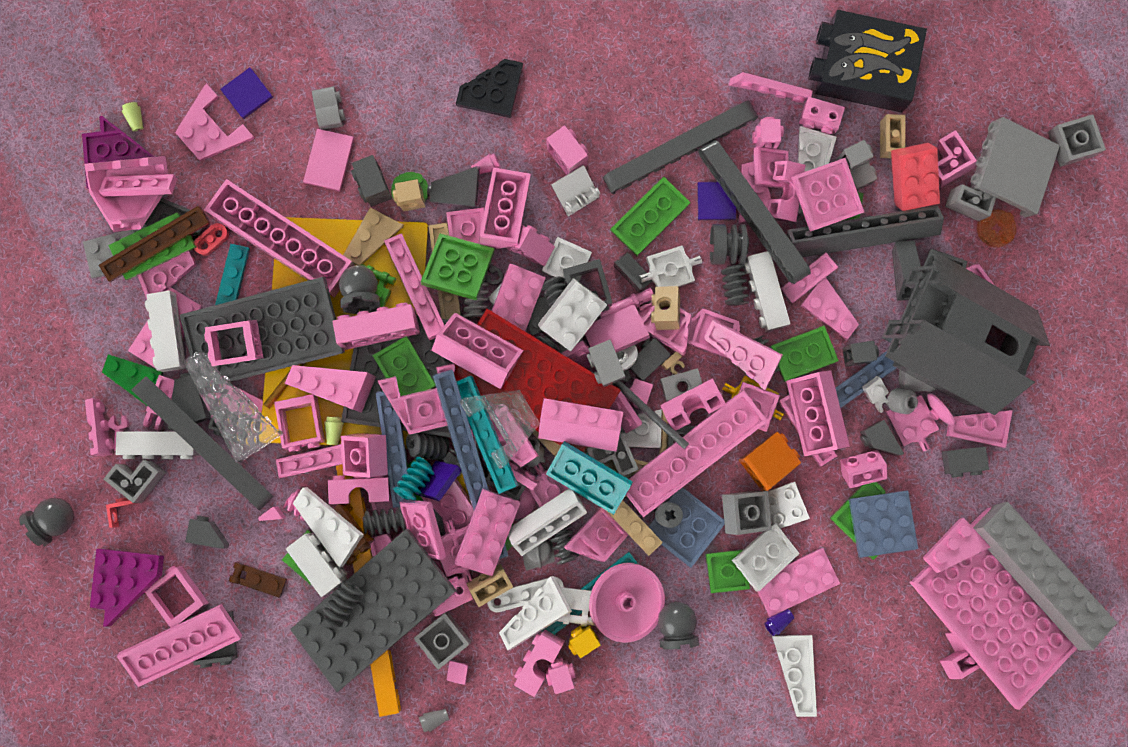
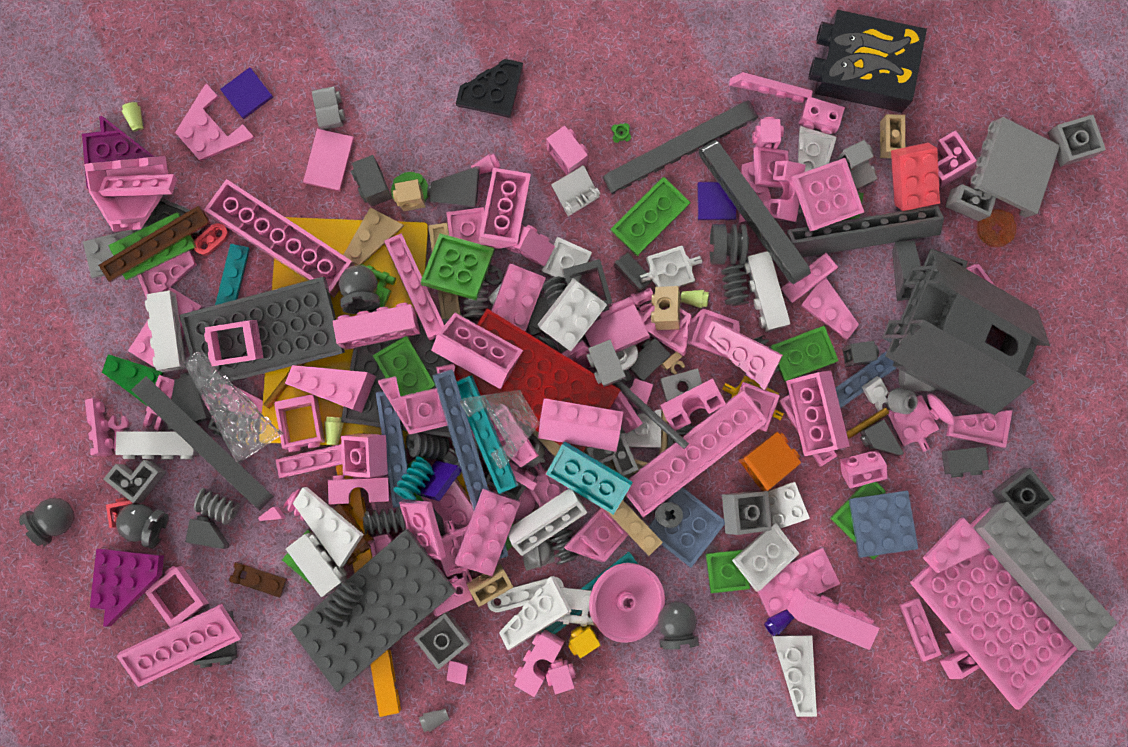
(140, 523): none -> dark grey tile
(214, 507): none -> light grey piece
(620, 137): none -> bright green plate
(696, 298): none -> yellowish green cone
(833, 618): none -> bright pink brick
(868, 422): none -> pearl gold bar
(920, 629): none -> bright pink plate
(1024, 493): none -> dark grey brick

